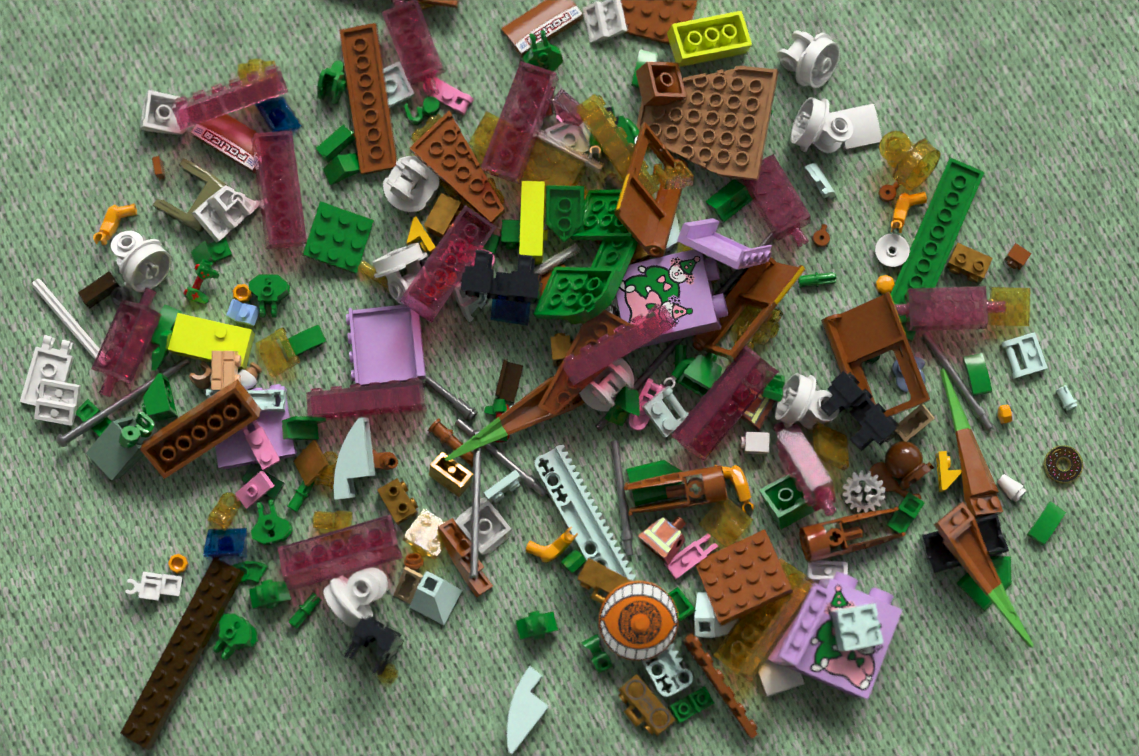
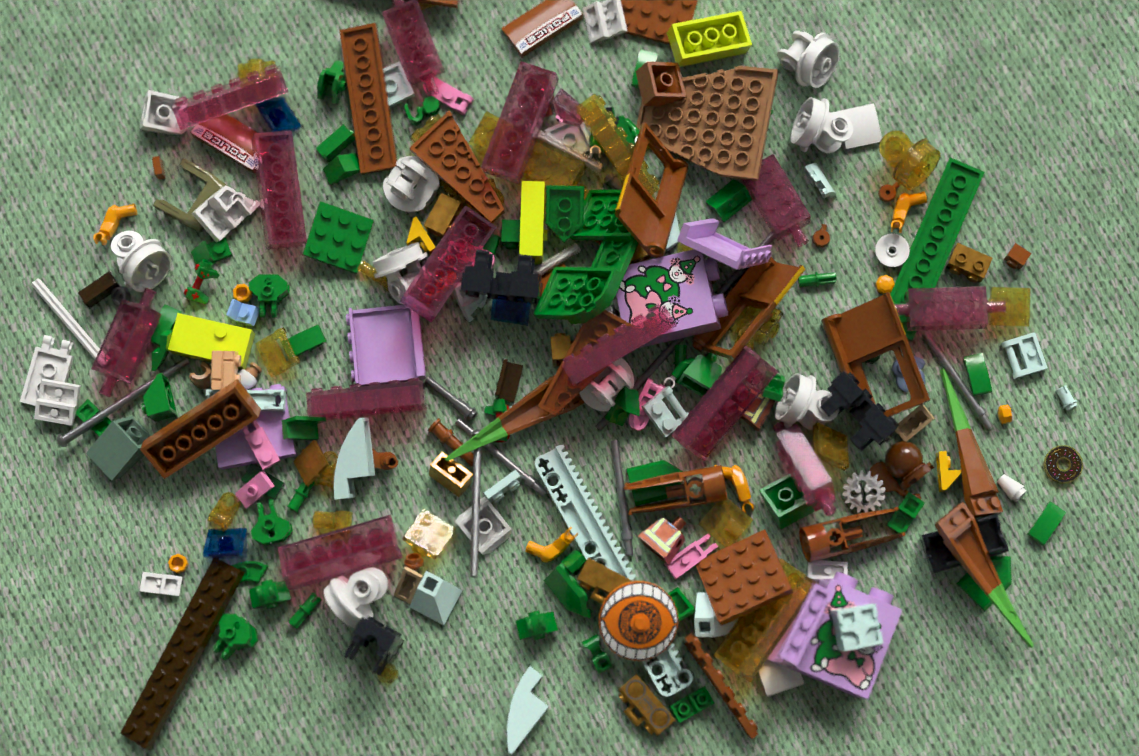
(130, 435): green leg -> none
(147, 589): white plate -> none
(397, 500): pearl gold brick -> none
(460, 552): dark orange slope -> none
(543, 53): green hinge -> none
(568, 591): none -> green tile
(674, 177): clear yellow brick -> none
(755, 443): white brick -> none

